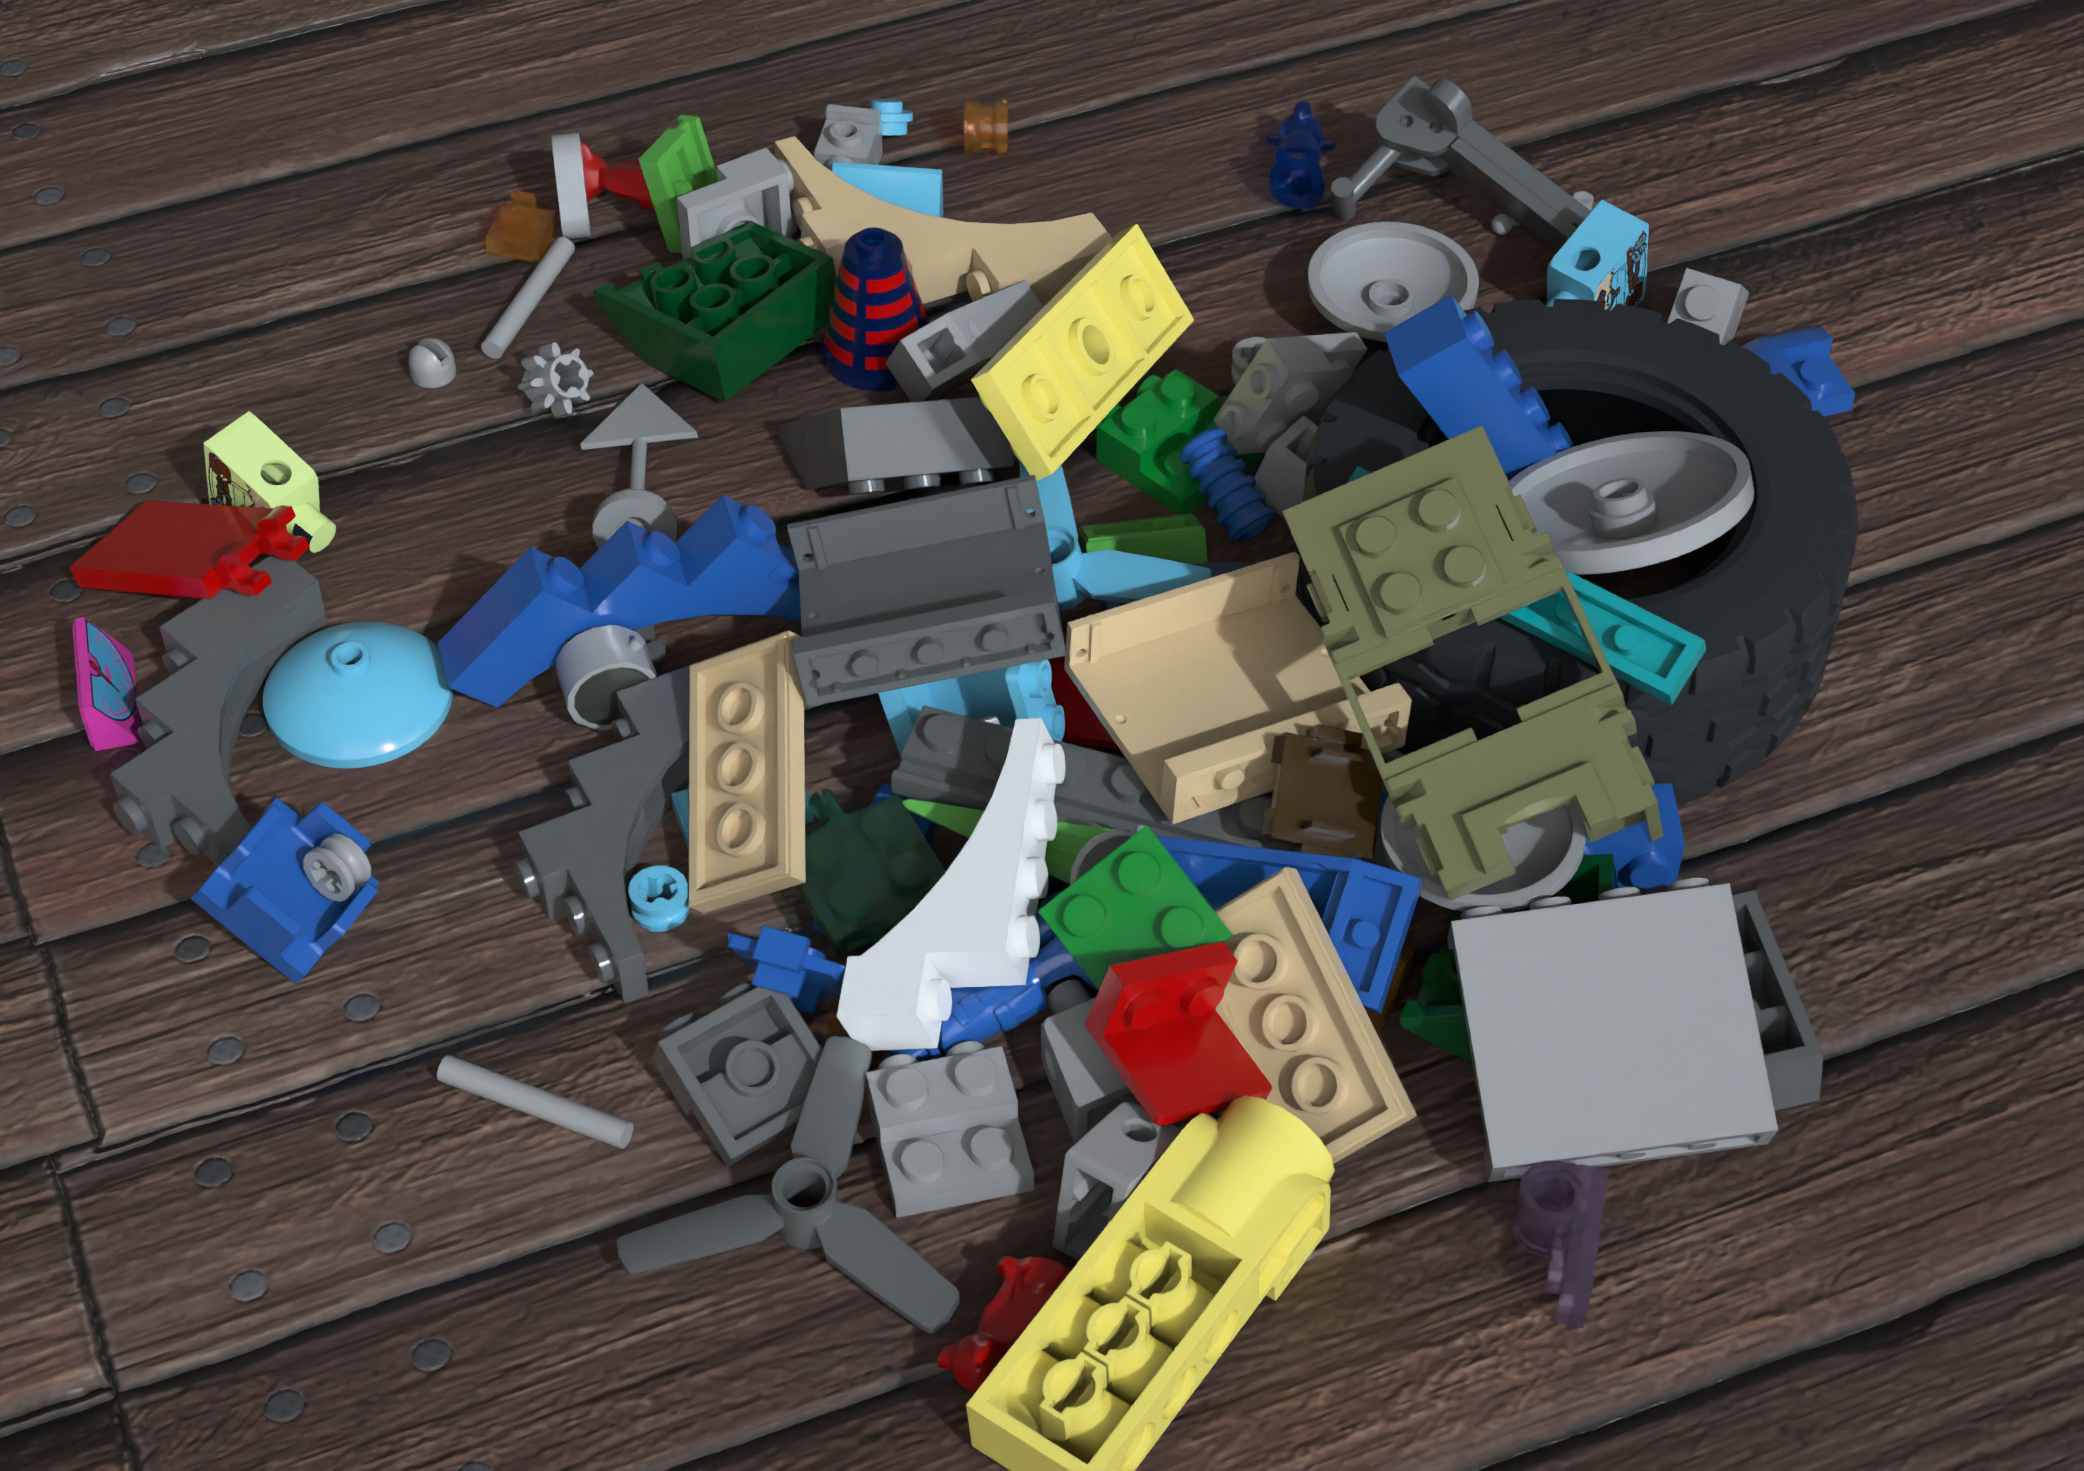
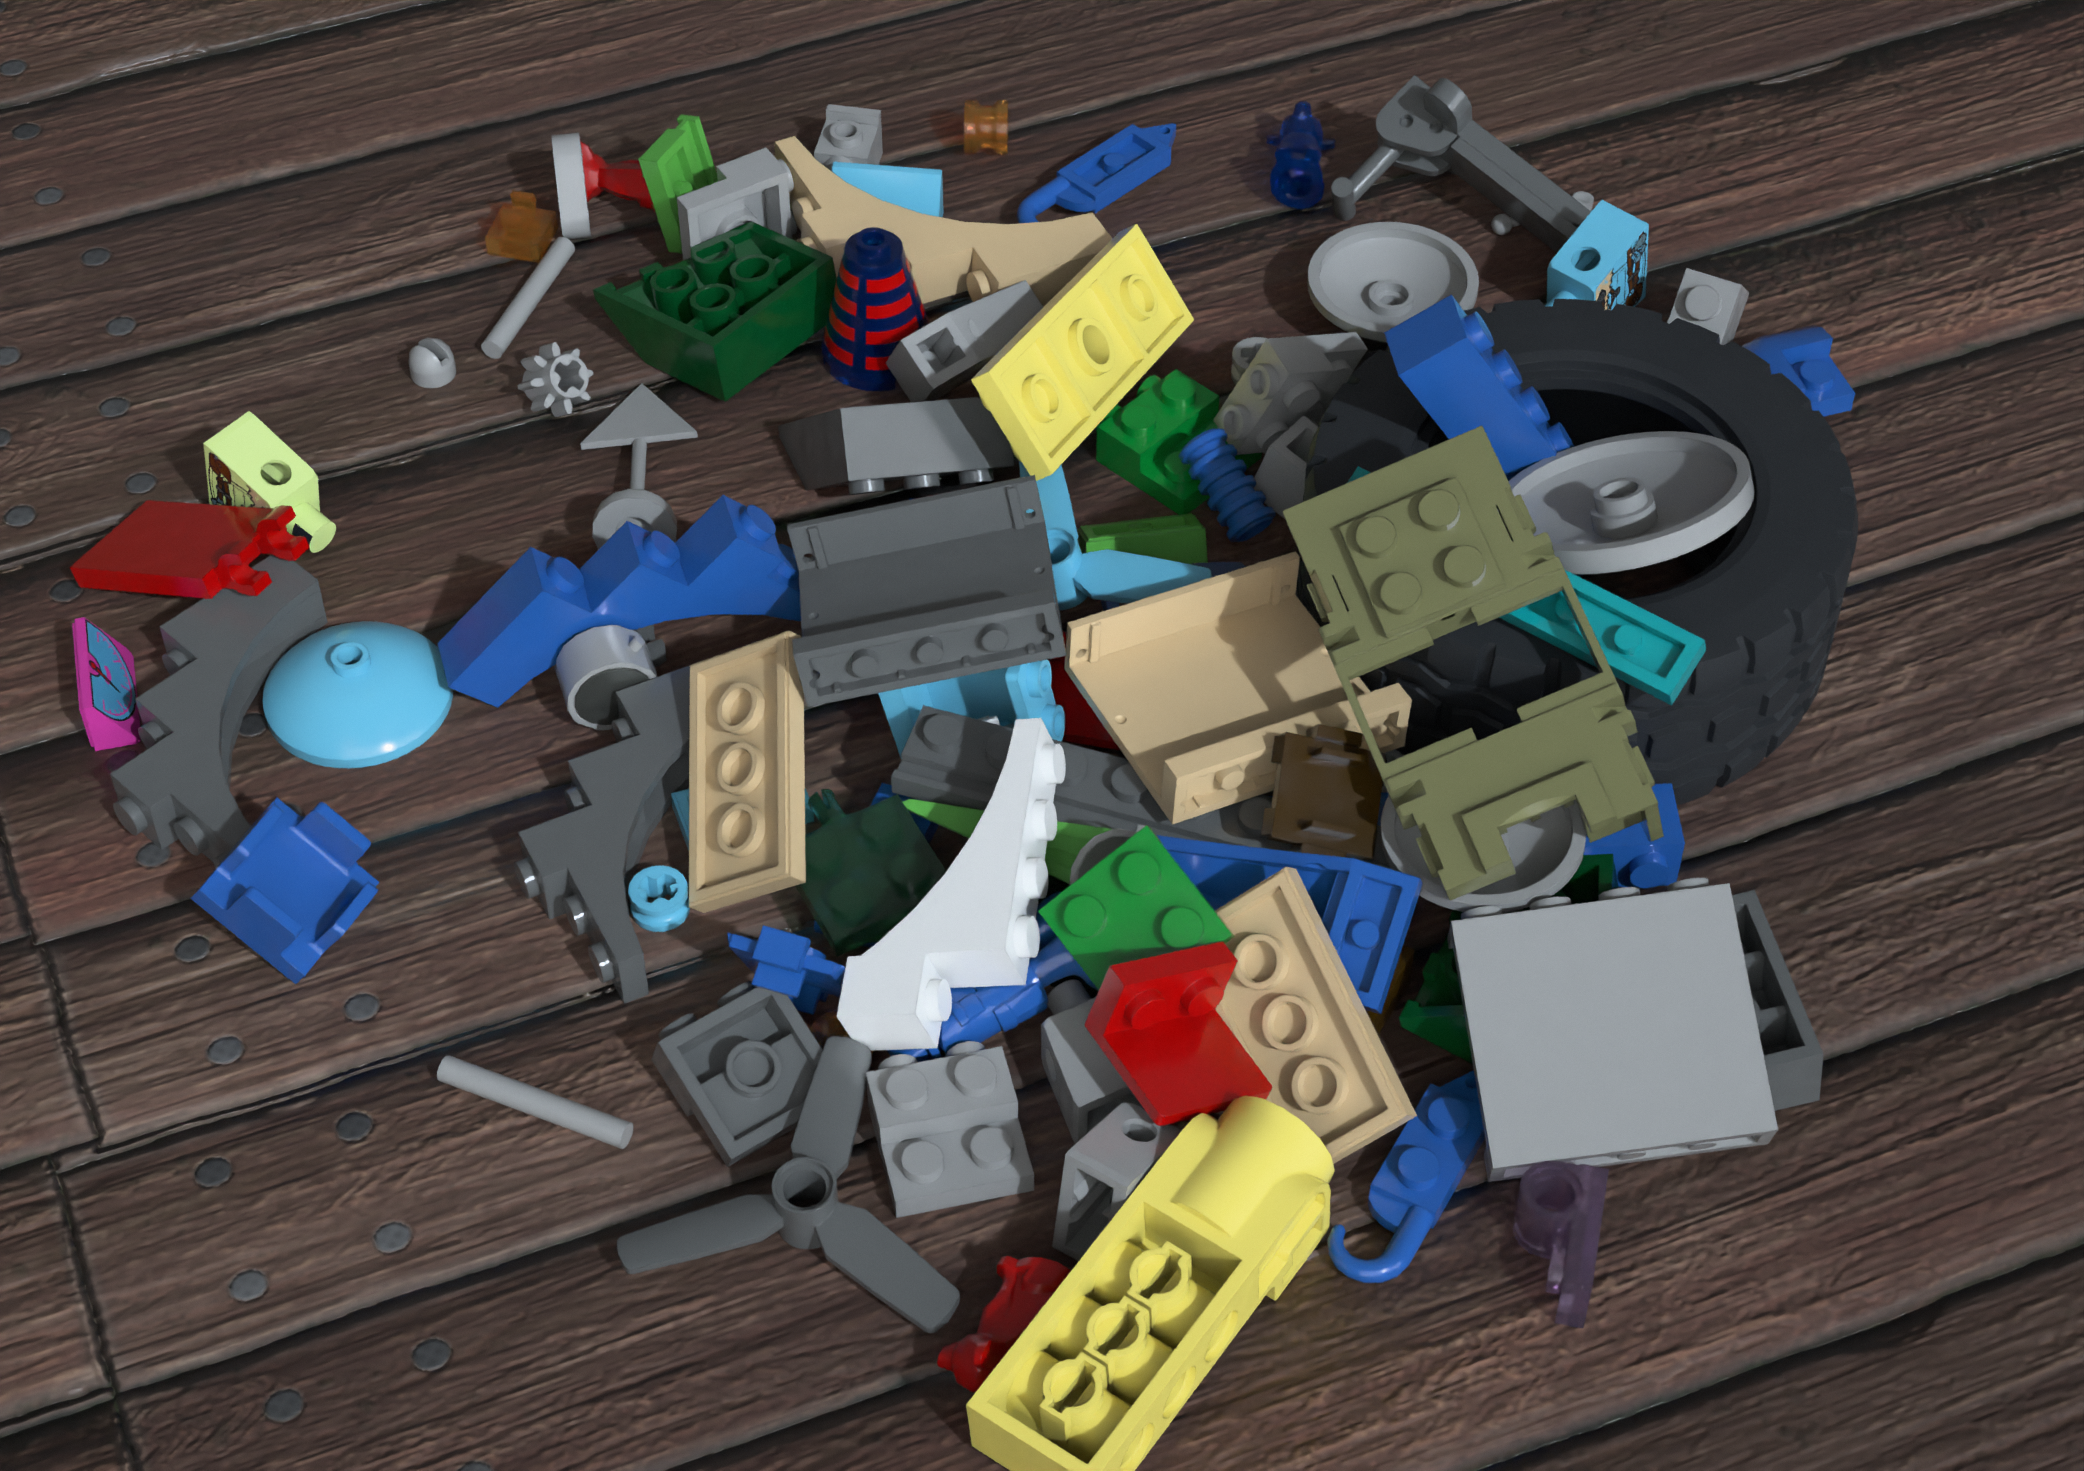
(337, 867): light grey bush -> none
(893, 118): medium azure plate -> none
(1104, 172): none -> blue plate
(1417, 1178): none -> blue plate

